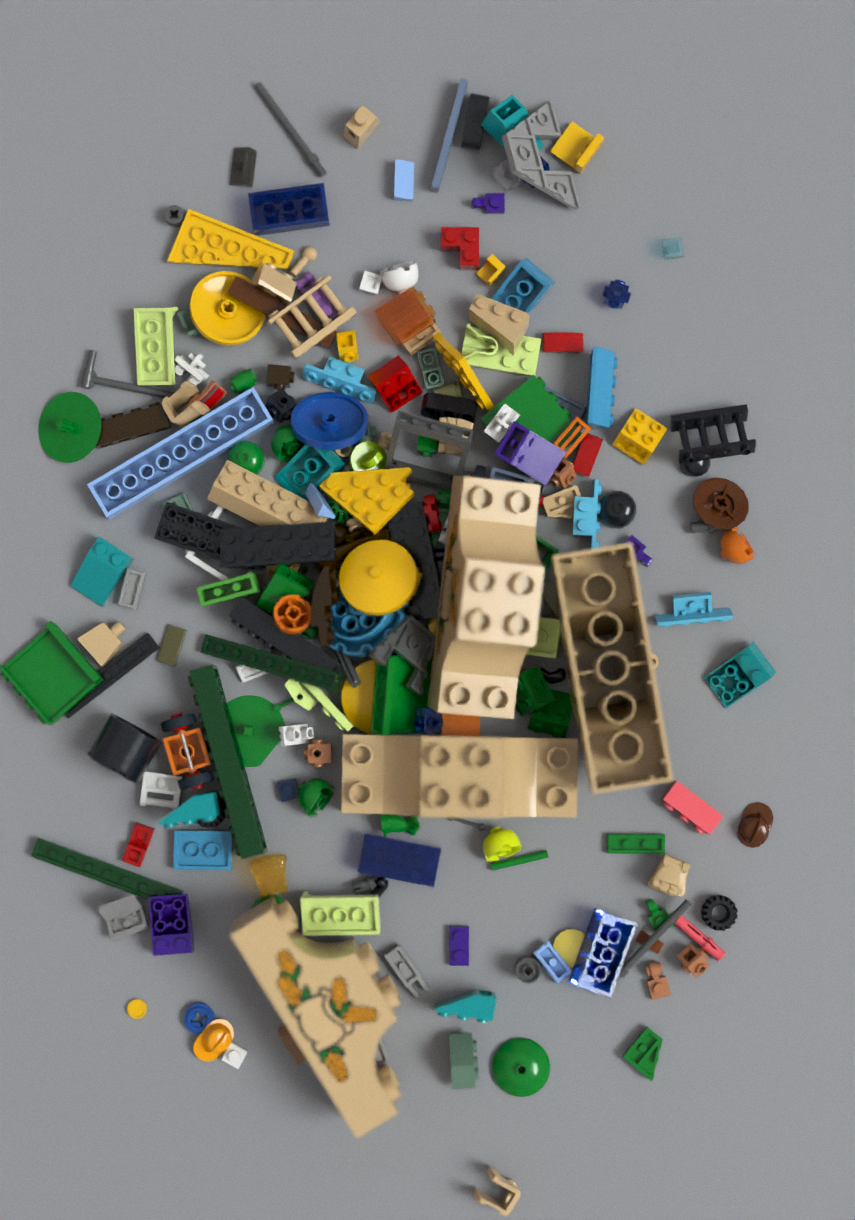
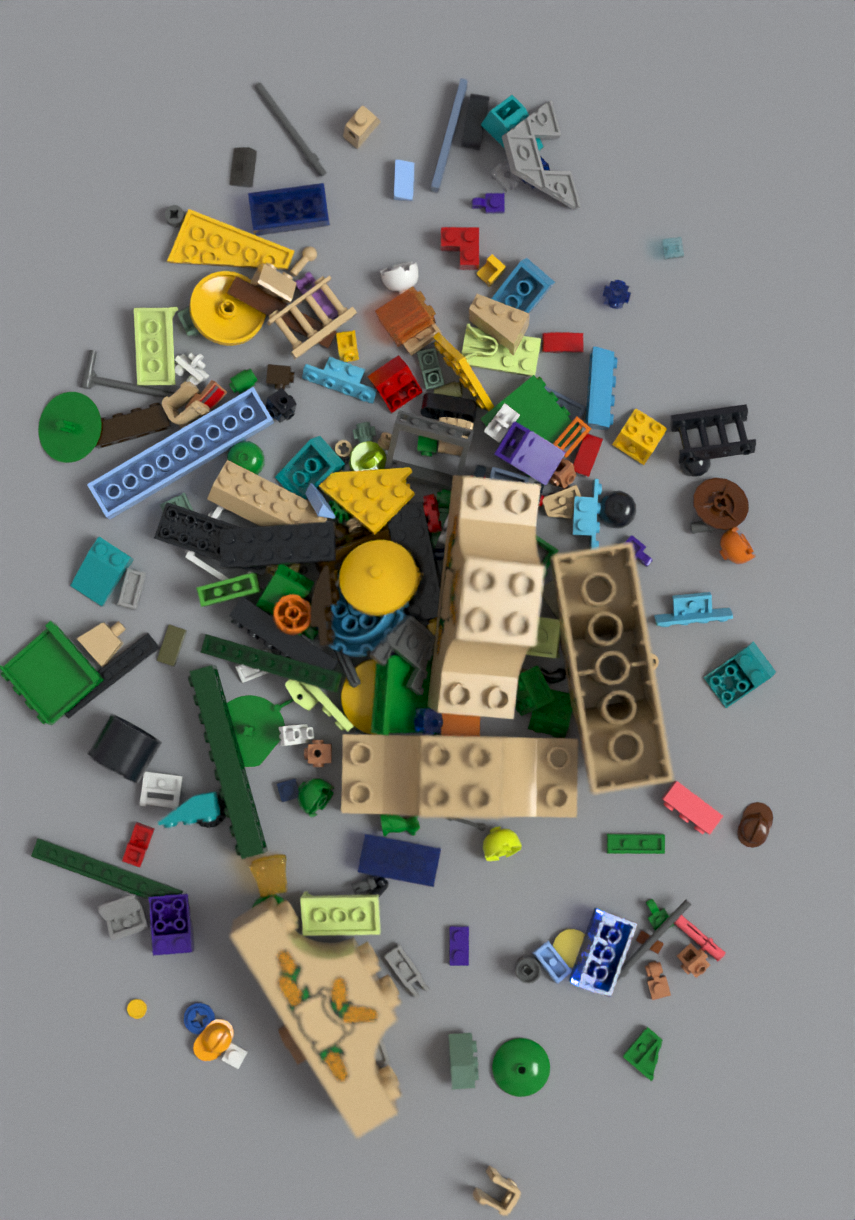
(187, 751): brick -> none
(202, 850): dark azure plate -> none
(285, 443): green cylinder -> none
(329, 421): blue dish -> none
(370, 283): white plate -> none
(473, 1004): teal slope -> none
(519, 860): green bar -> none
(576, 147): yellow bracket -> none
(670, 876): tan piece -> none
(730, 916): black tyre -> none

